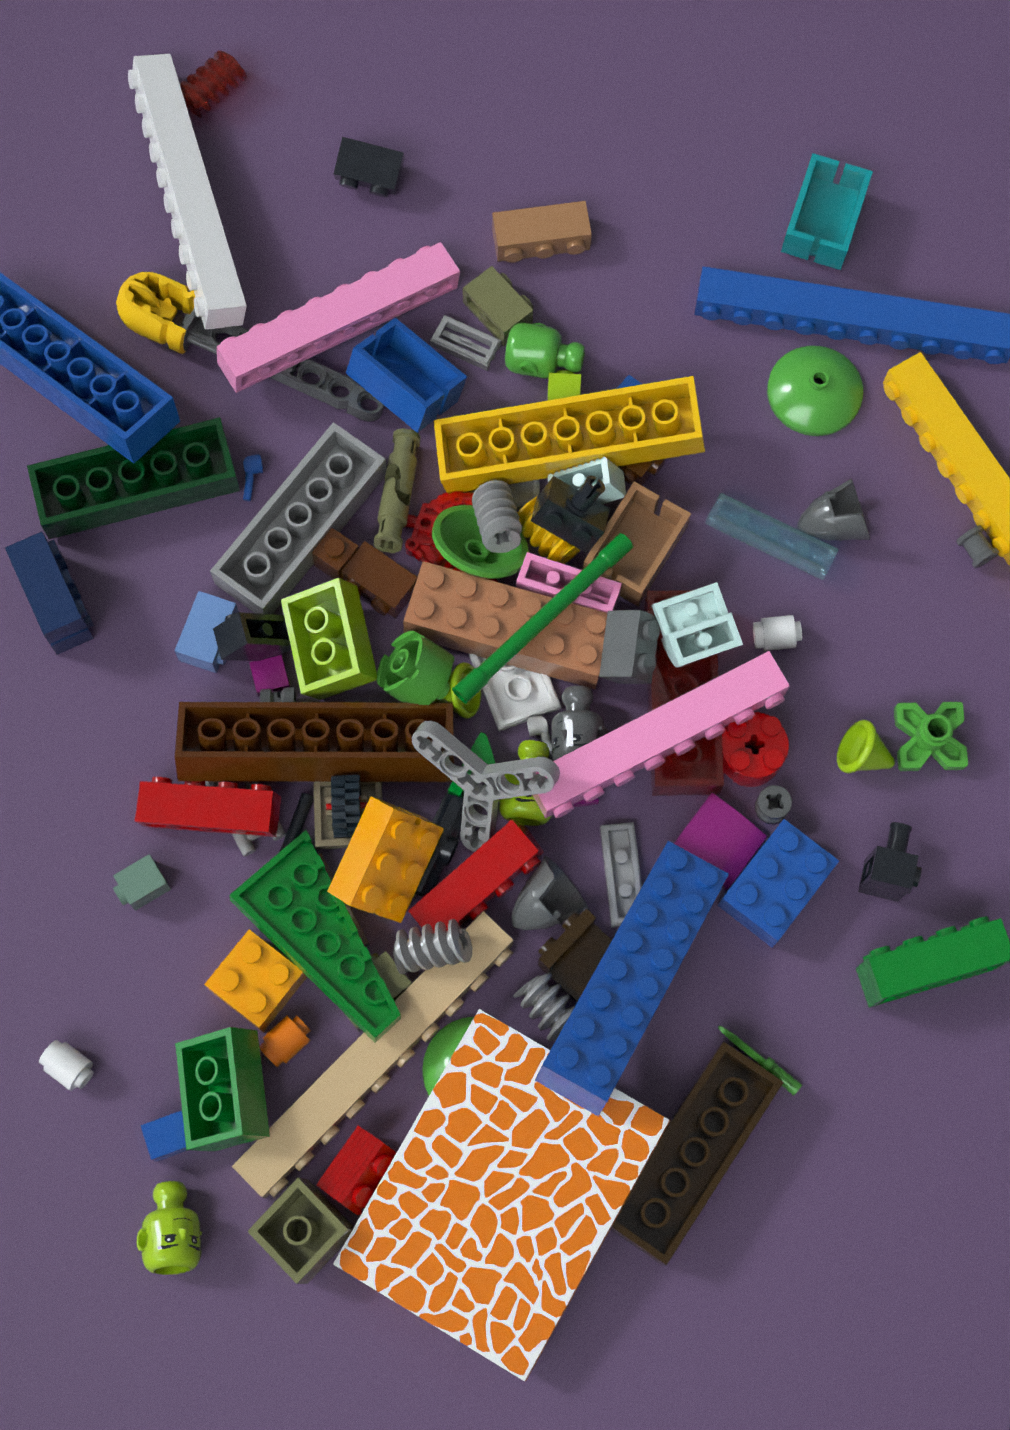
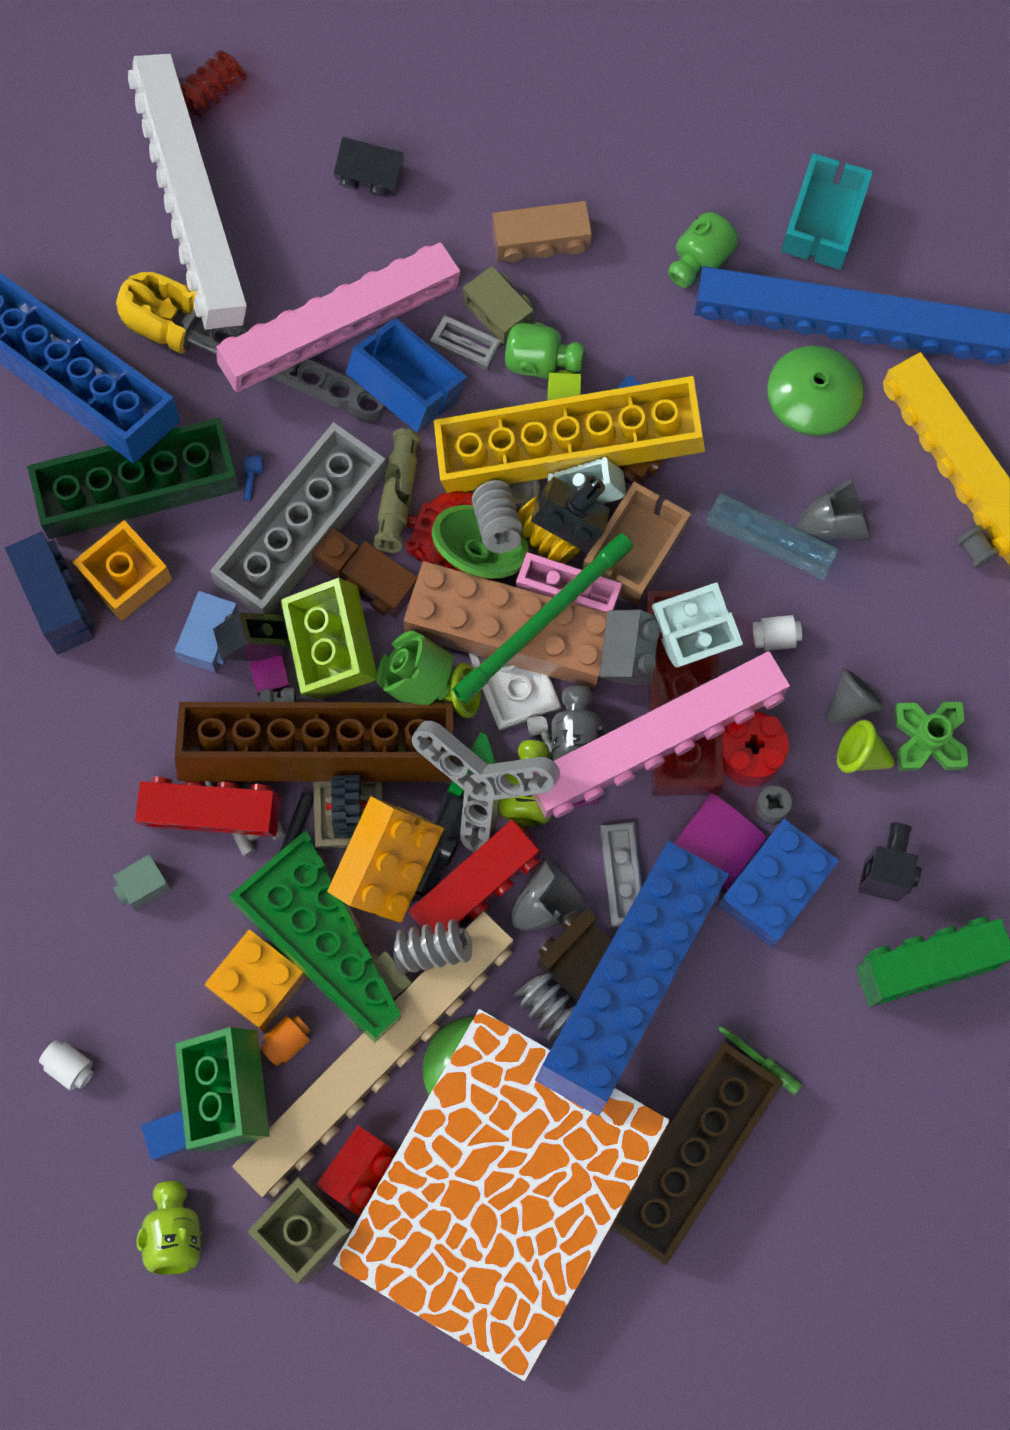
(122, 570): none -> light orange brick
(705, 243): none -> bright green piece
(852, 699): none -> dark grey hat

